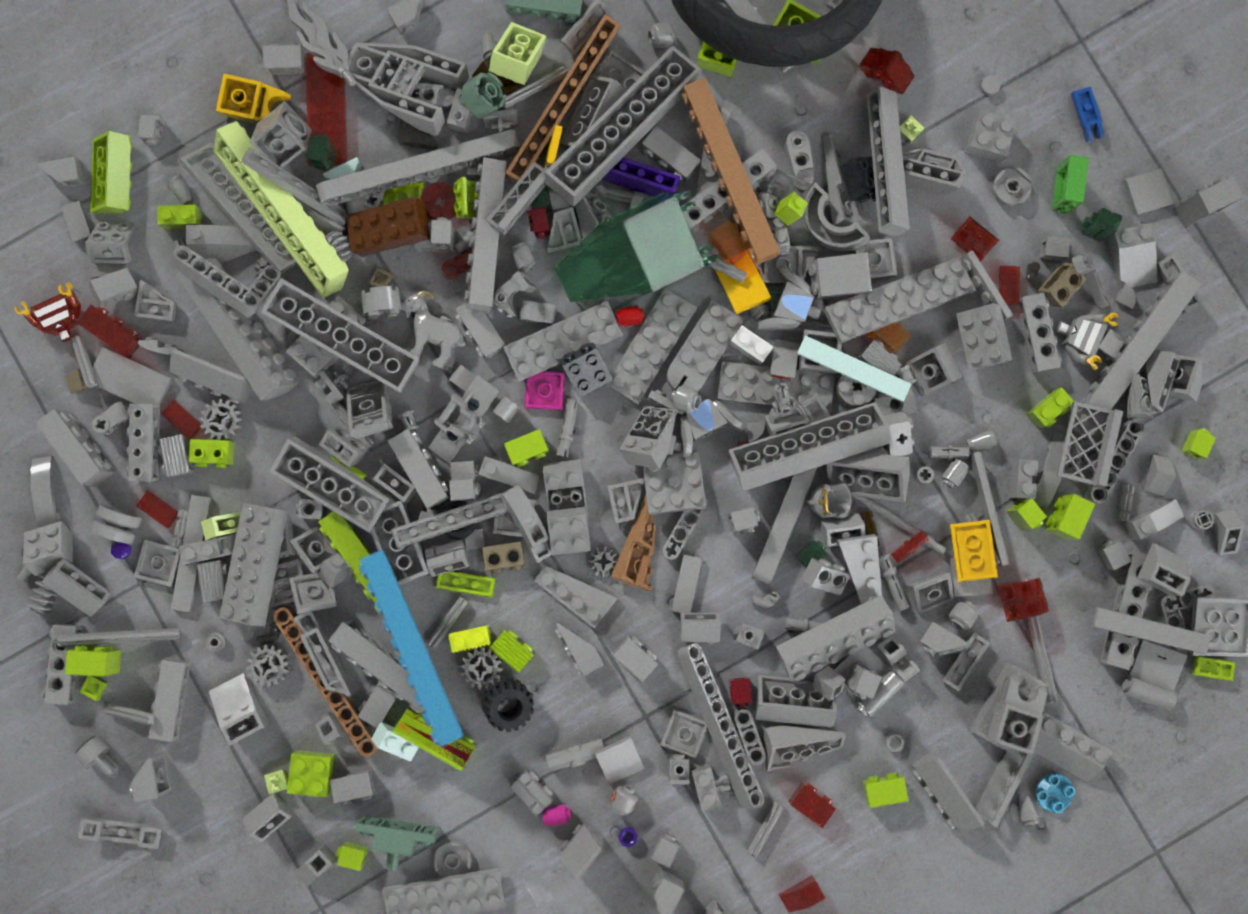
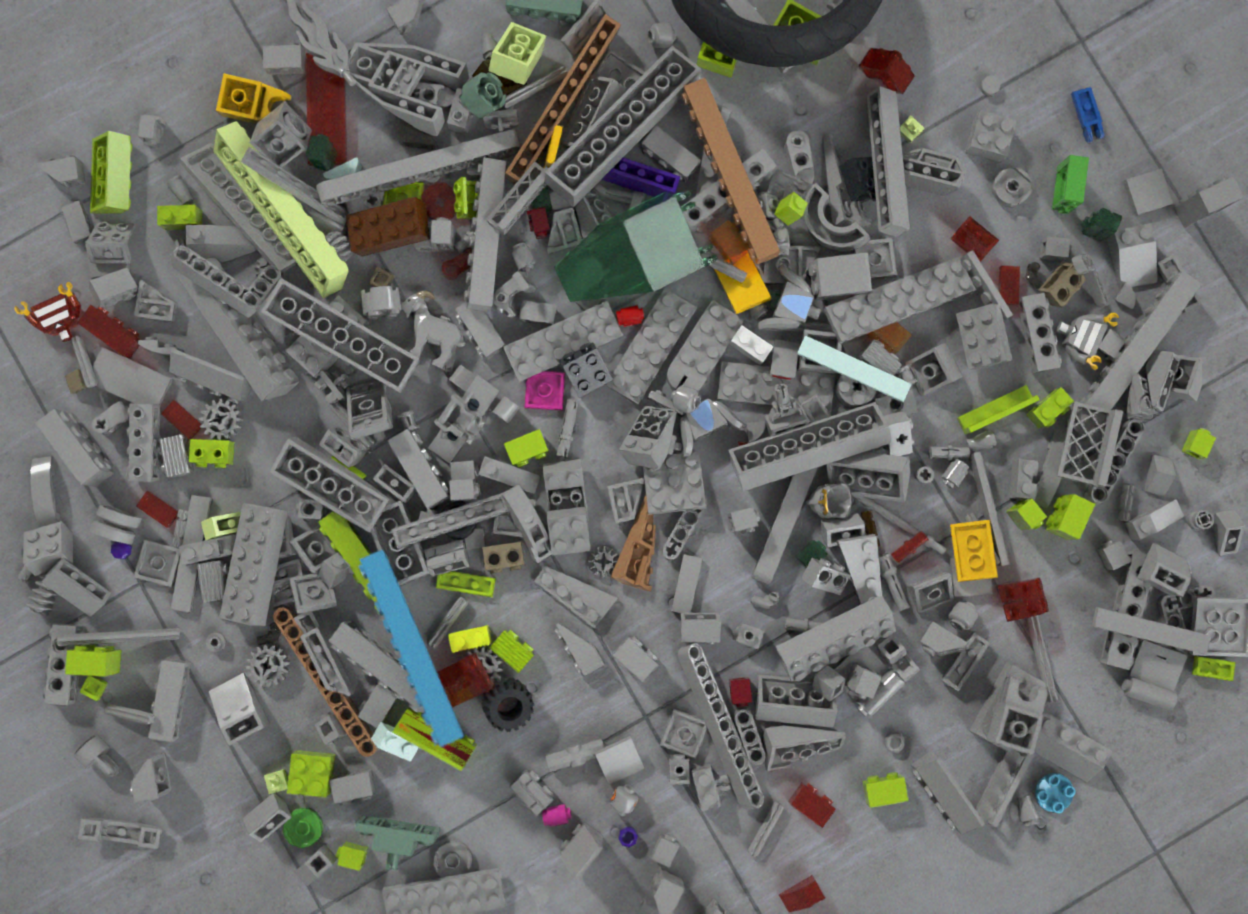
(303, 828): none -> bright green tile
(464, 680): none -> clear red tile
(996, 409): none -> lime fence

